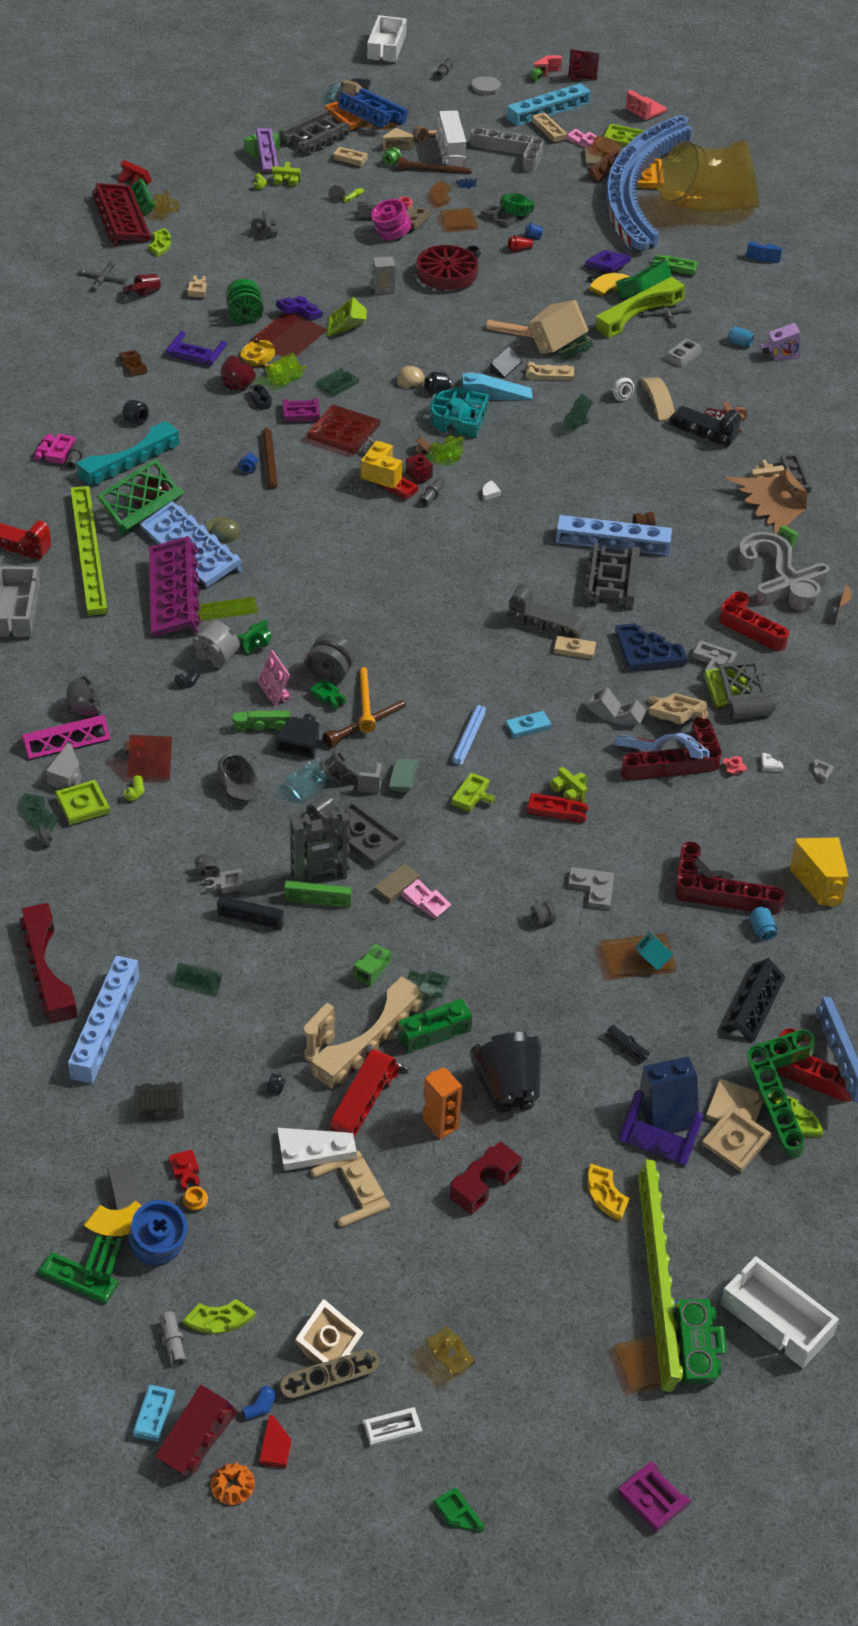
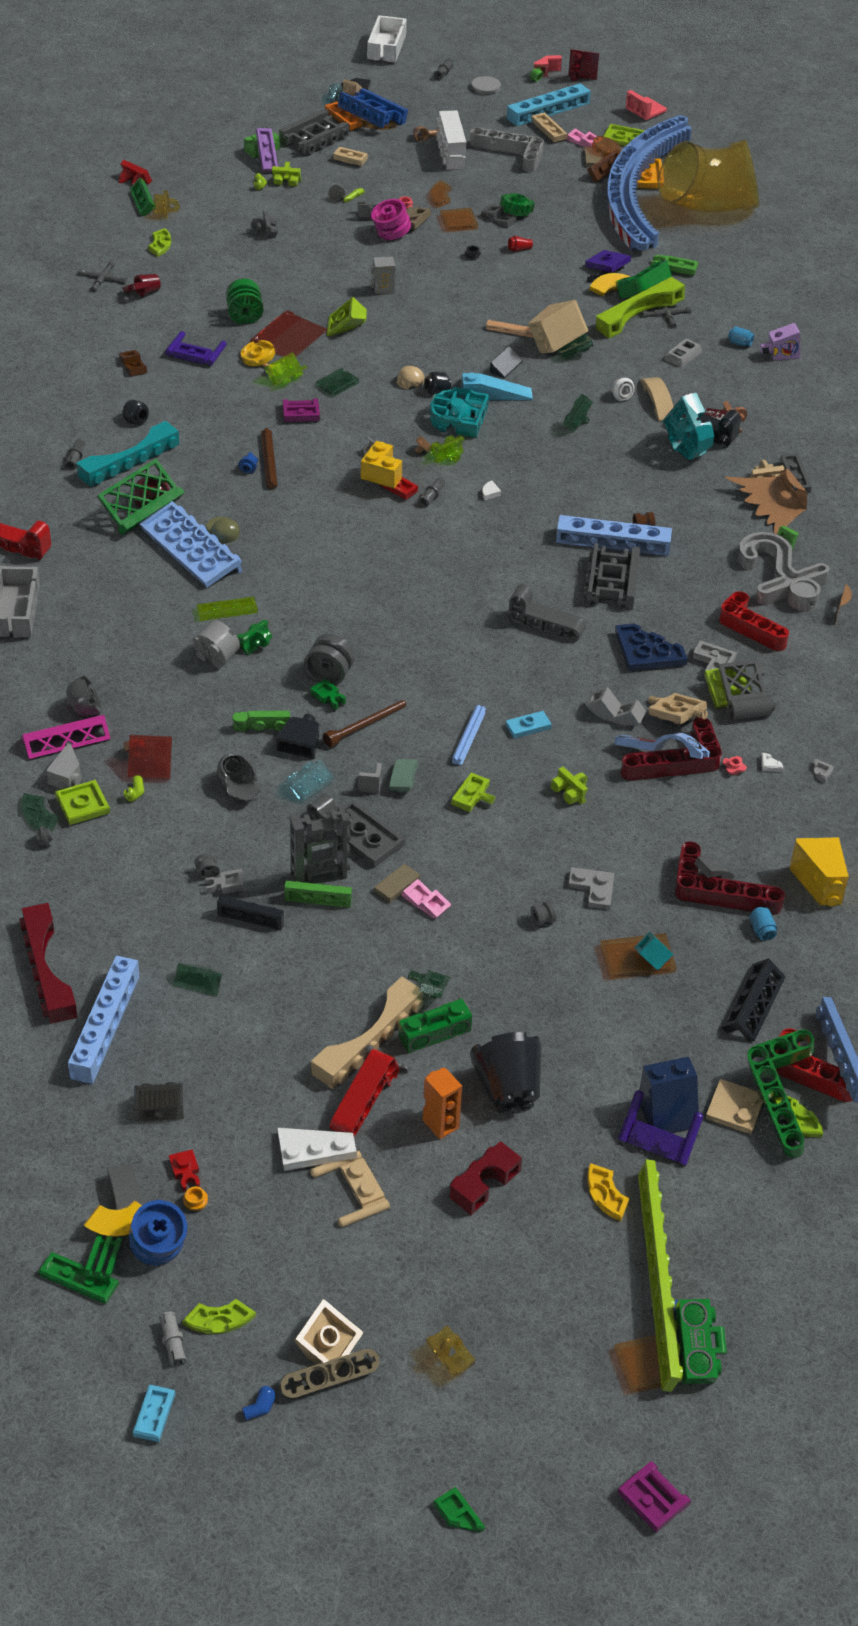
(54, 449): dark pink plate -> none
(88, 551): lime plate -> none
(120, 213): dark red bracket -> none
(174, 586): magenta bracket -> none
(190, 680): black arm -> none
(196, 1431): dark red wedge -> none
(197, 287): tan plate -> none
(234, 1494): orange gear -> none
(237, 375): dark red cylinder -> none
(264, 395): black beam -> none
(274, 679): bright pink hinge -> none
(275, 1083): black plate -> none
(276, 1445): red tile -> none
(300, 305): dark purple plate -> none
(319, 1031): tan plate -> none
(340, 769): dark grey piece -> none
(343, 429): clear red plate -> none
(367, 721): light orange piece -> none
(372, 964): bright green leg -> none
(392, 156): bright green wheel -> none
(395, 1436): white tile -> none
(398, 139): tan slope -> none
(404, 164): reddish brown piece -> none
(419, 468): dark red brick -> none
(461, 265): dark red piece -> none
(466, 183): clear blue piece -> none
(533, 231): blue hose -> none
(549, 372): tan plate -> none
(557, 808): red hinge -> none
(575, 647): tan plate -> none
(627, 1044): black pin -> none
(700, 433): none -> teal connector
(736, 1139): tan plate -> none
(766, 253): blue slope -> none
(779, 1311): white piece -> none

